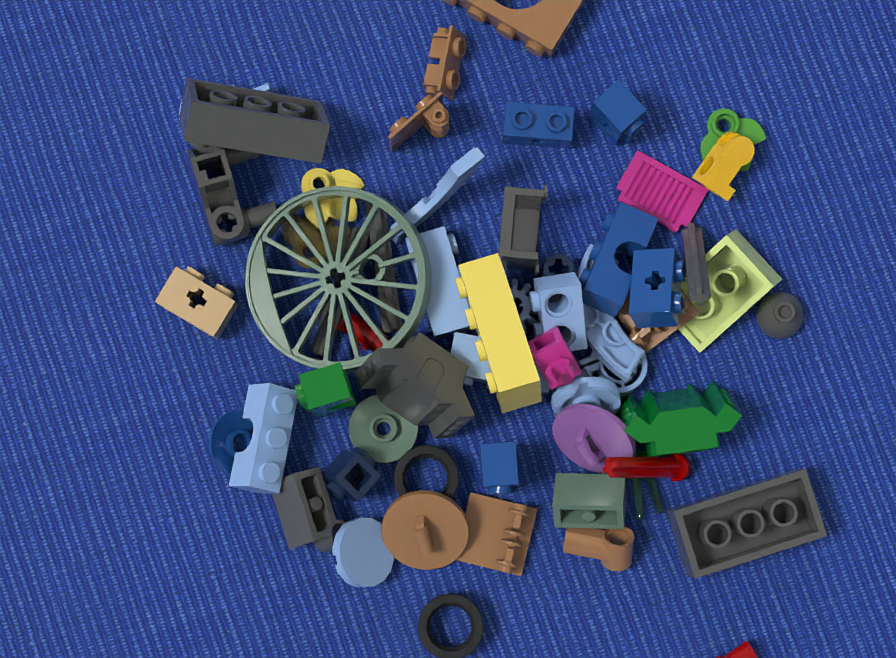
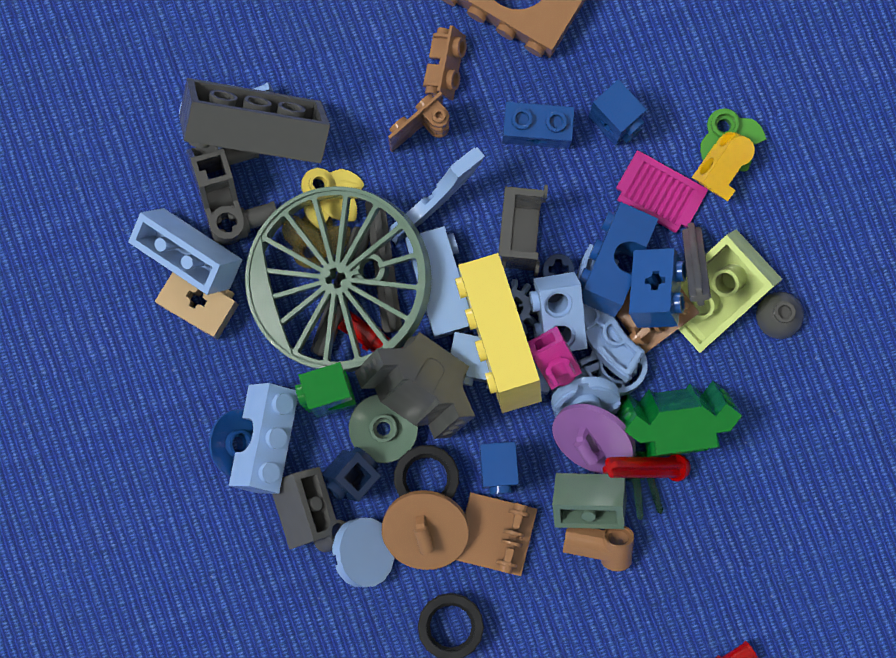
(185, 251): none -> light blue brick
(746, 523): dark grey brick -> none

